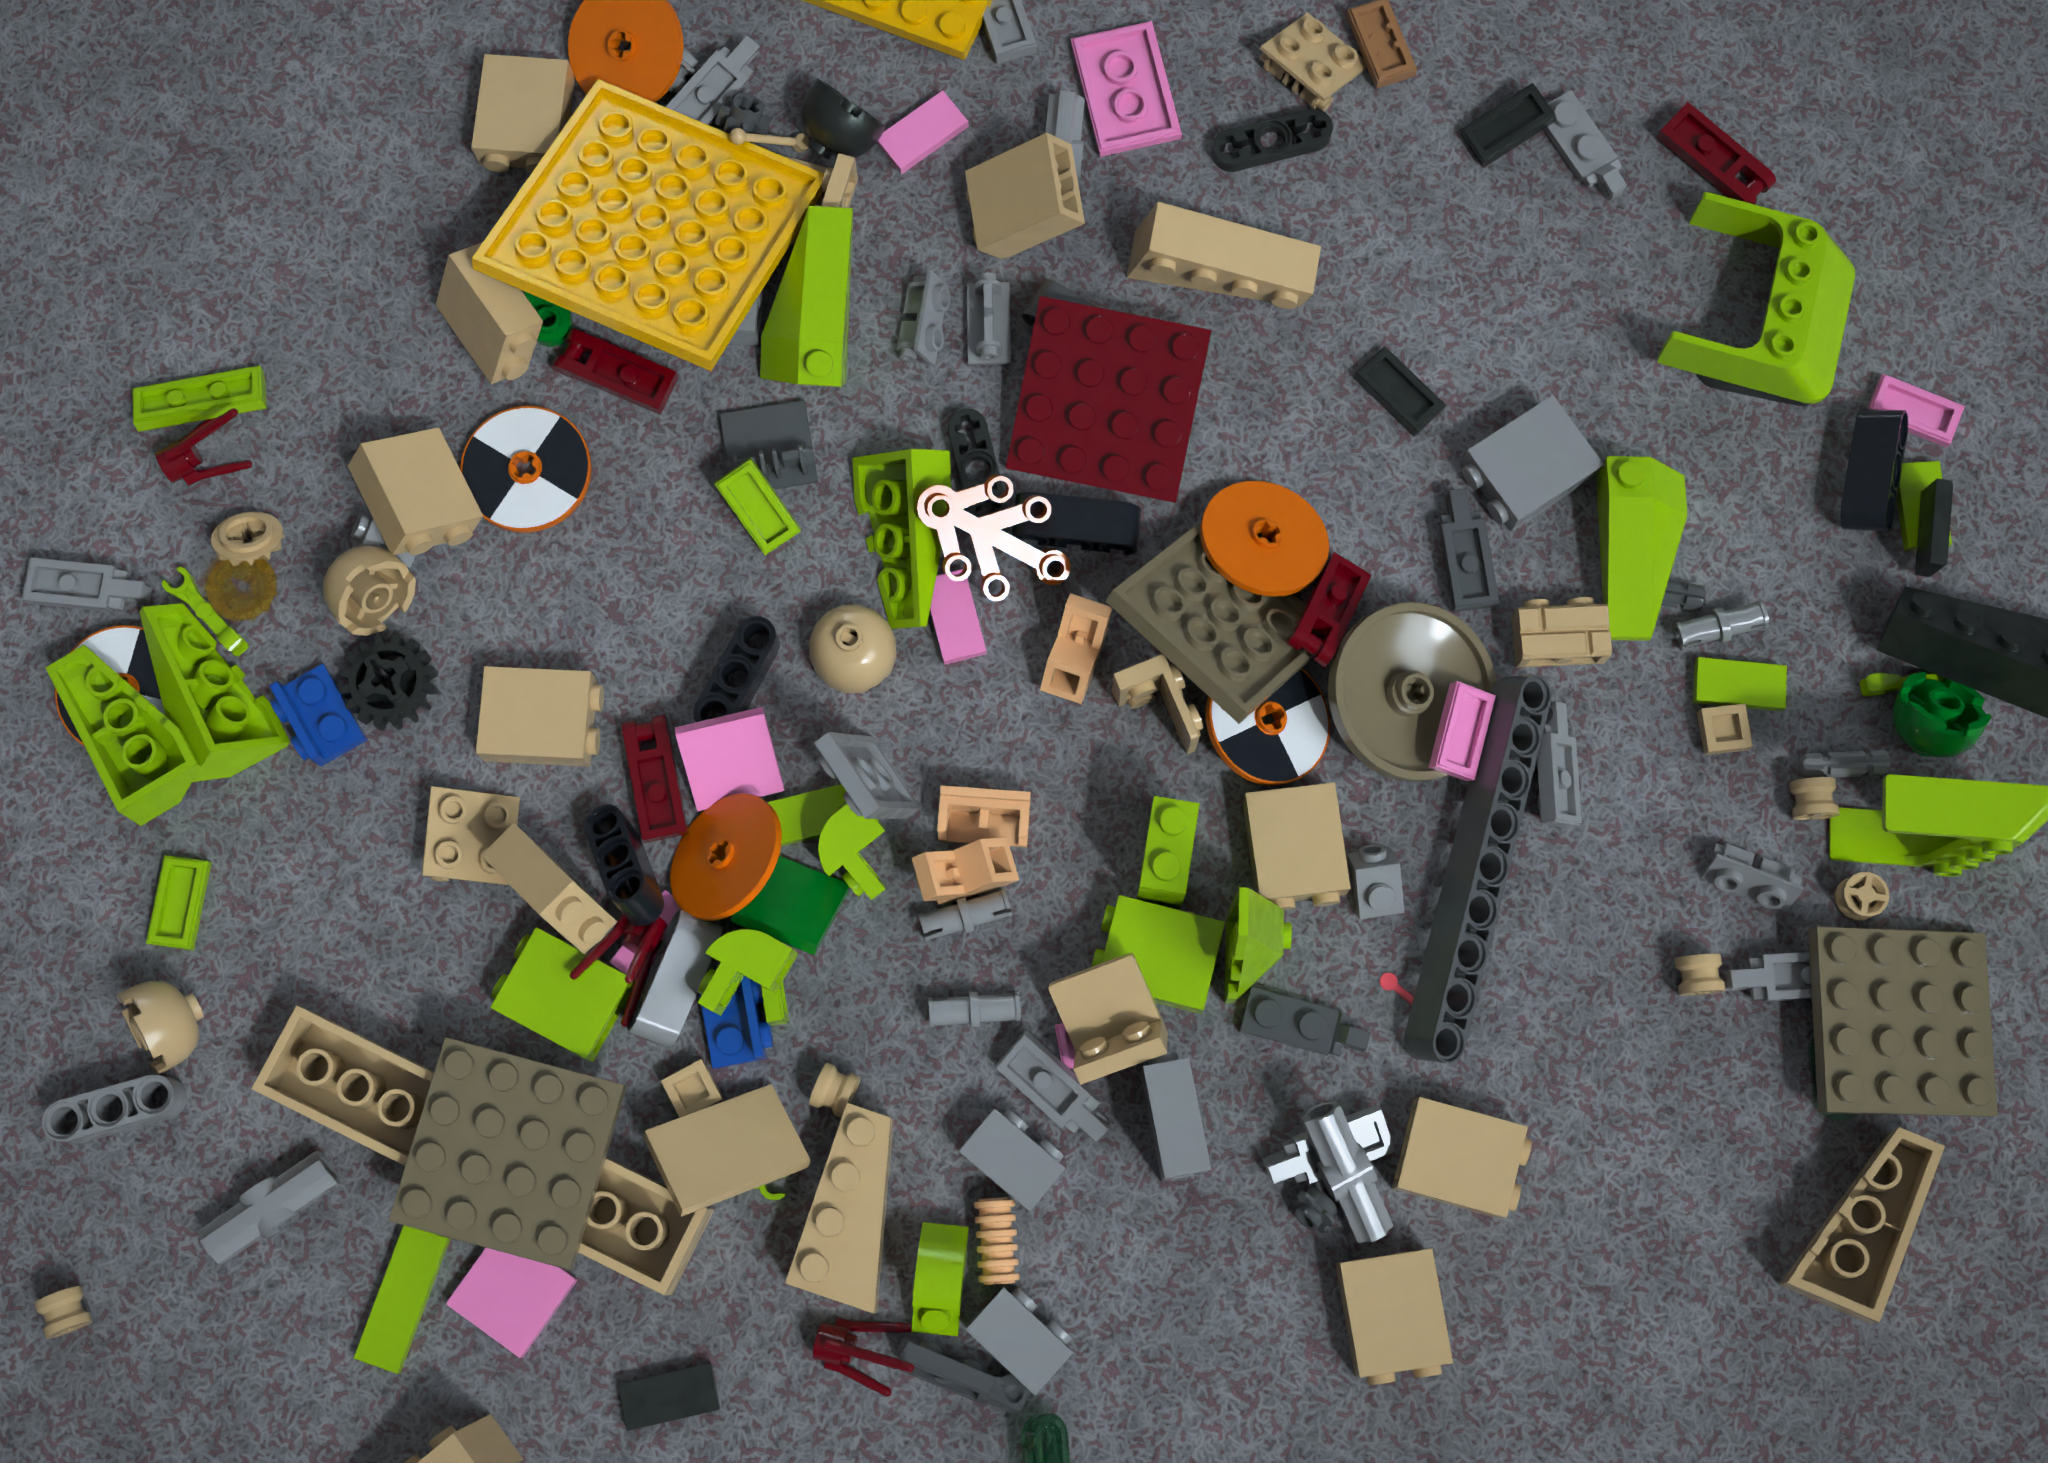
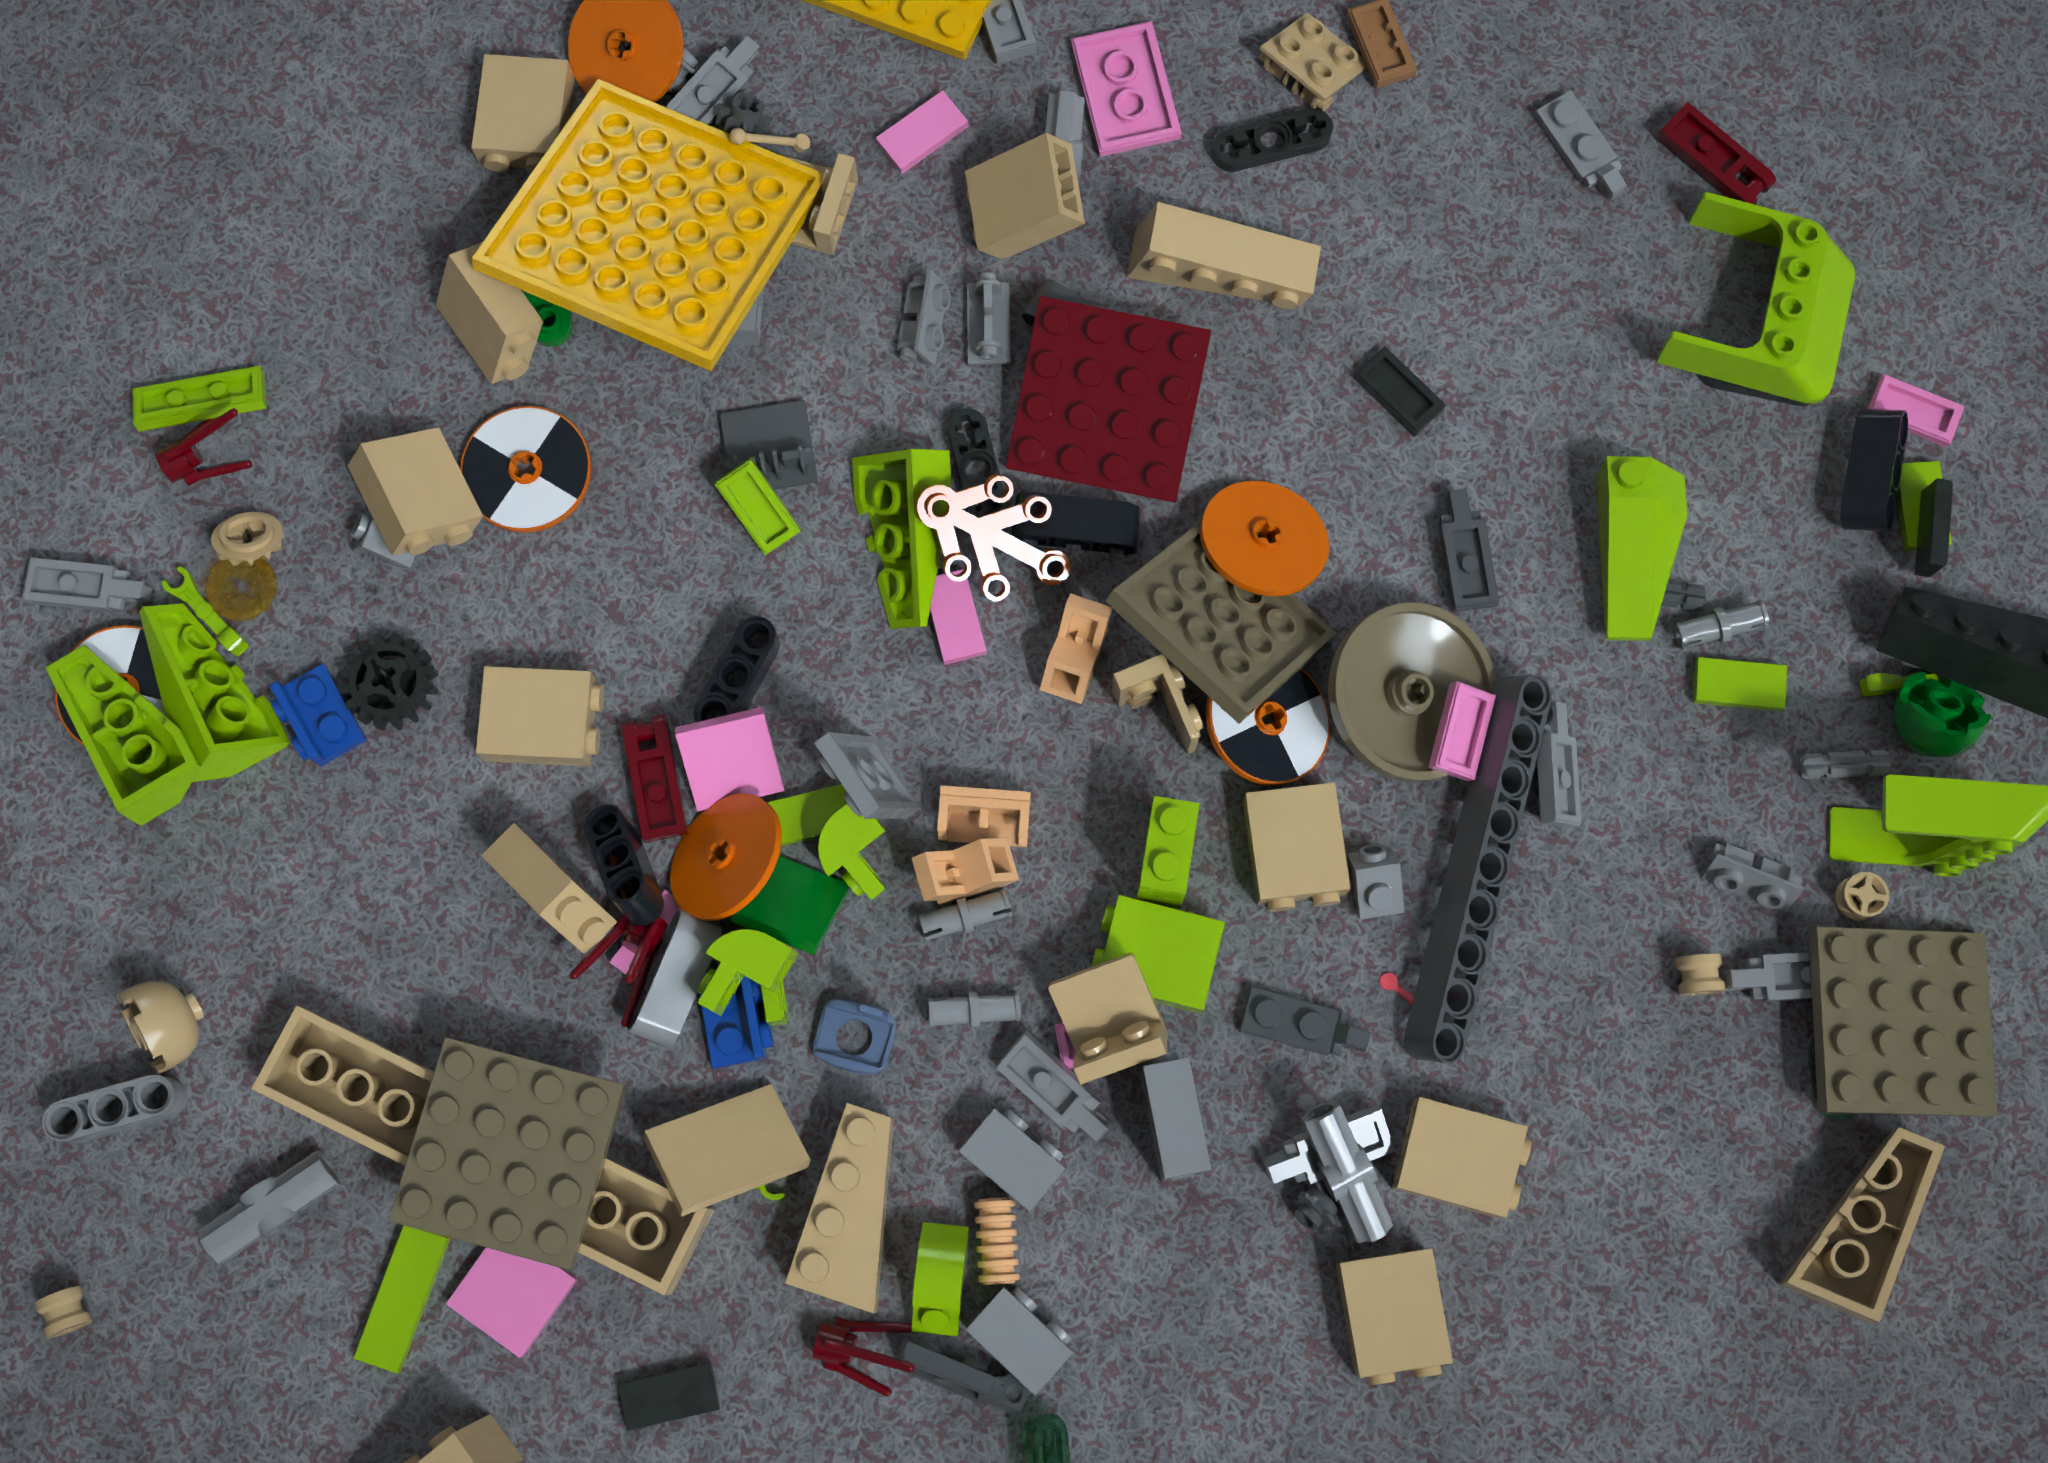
(178, 903): lime tile -> none
(367, 588): tan cylinder -> none
(461, 830): tan hinge -> none
(549, 1002): lime brick -> none
(616, 371): dark red plate -> none
(692, 1089): tan plate -> none
(810, 314): lime wedge -> none
(834, 1089): tan wheel -> none
(837, 123): pearl dark grey cylinder -> none
(837, 1013): none -> sand blue piece
(865, 659): tan cylinder -> none
(1253, 941): lime wedge -> none
(1329, 609): dark red plate -> none
(1508, 125): pearl dark grey tile -> none
(1530, 464): light grey brick -> none
(1561, 634): tan brick -> none
(1724, 729): tan plate -> none
(1814, 798): tan wheel -> none

